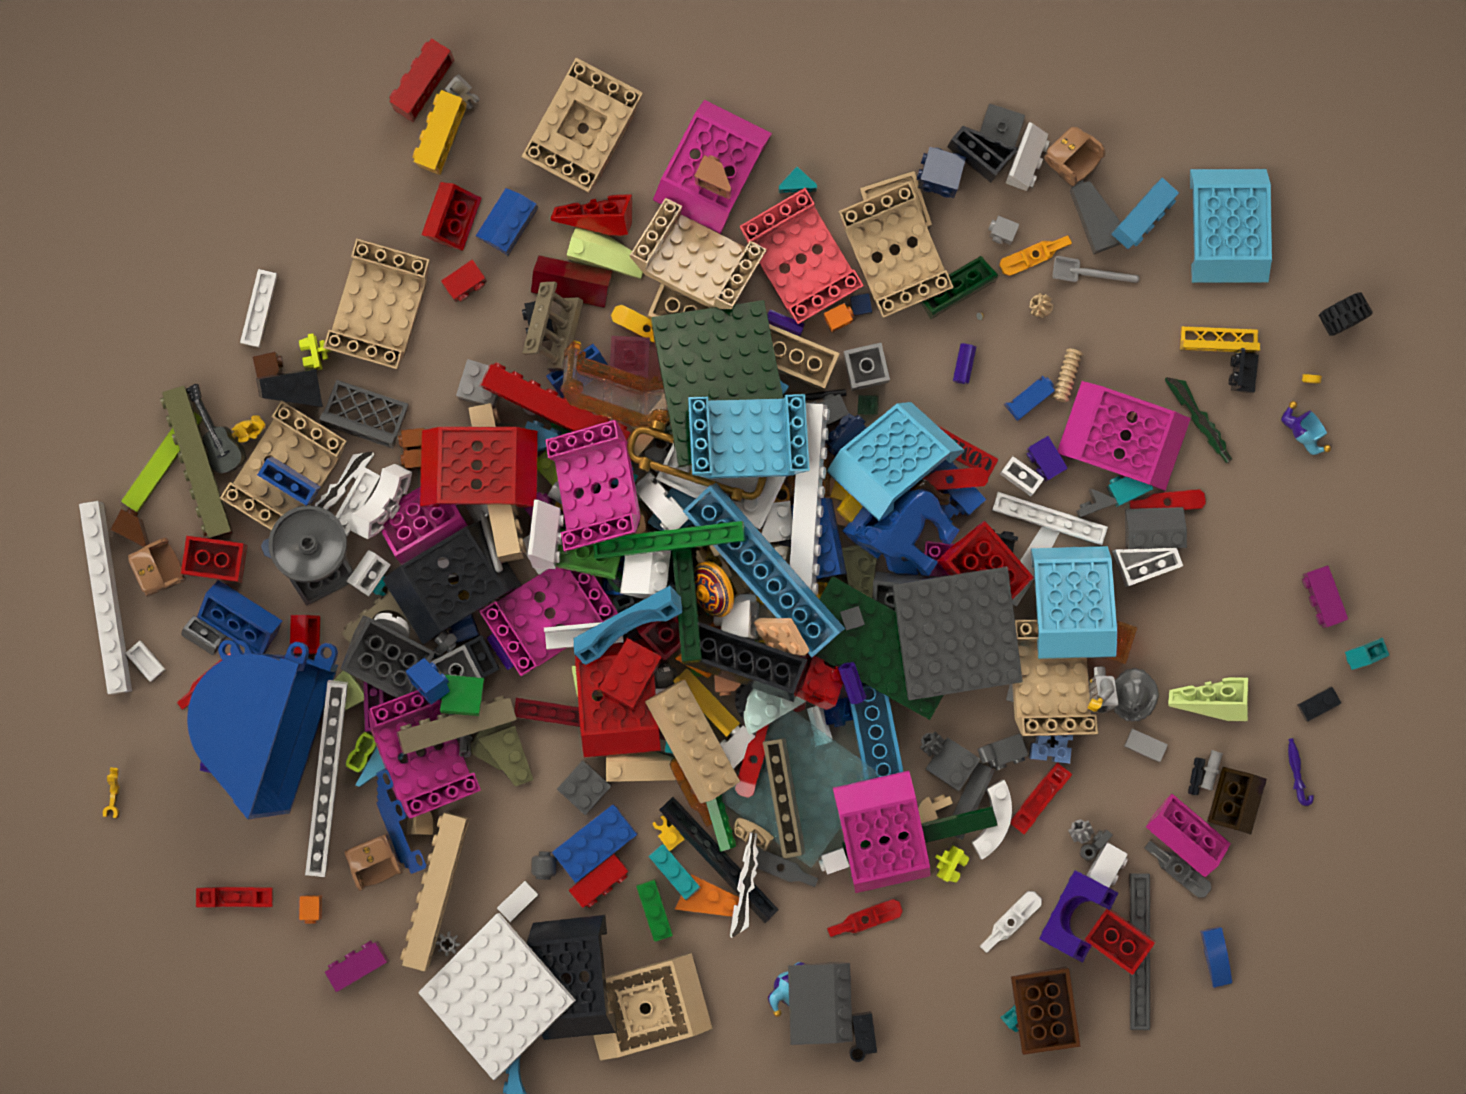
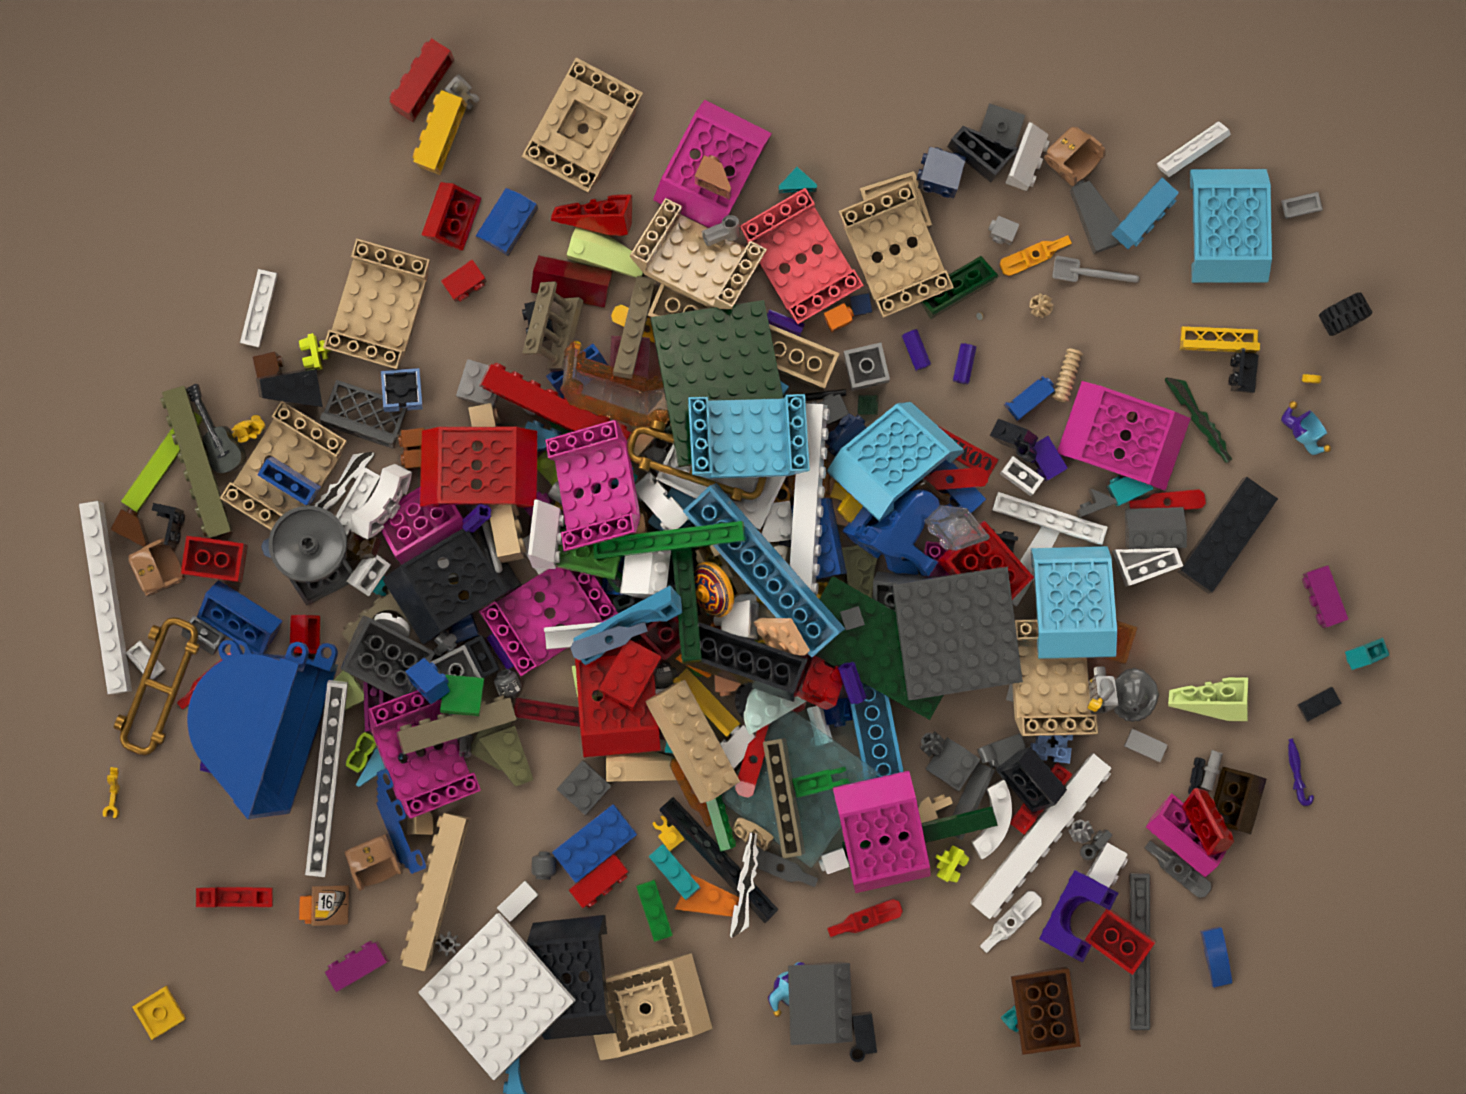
(124, 723): none -> pearl gold bar
(159, 1012): none -> yellow tile
(176, 519): none -> black bracket
(330, 905): none -> slope
(362, 548): none -> dark brown slope
(401, 390): none -> piece
(476, 518): none -> dark purple axle
(507, 683): none -> dark grey head
(596, 643): none -> sand blue piece
(634, 327): none -> dark tan plate
(728, 230): none -> light grey piece
(817, 782): none -> green hinge
(916, 350): none -> dark purple axle
(955, 527): none -> clear slope
(1016, 438): none -> black hinge
(1032, 780): none -> black slope
(1040, 836): none -> white brick
(1193, 149): none -> white plate
(1207, 822): none -> red slope
(1227, 535): none -> black brick
(1301, 205): none -> light grey tile

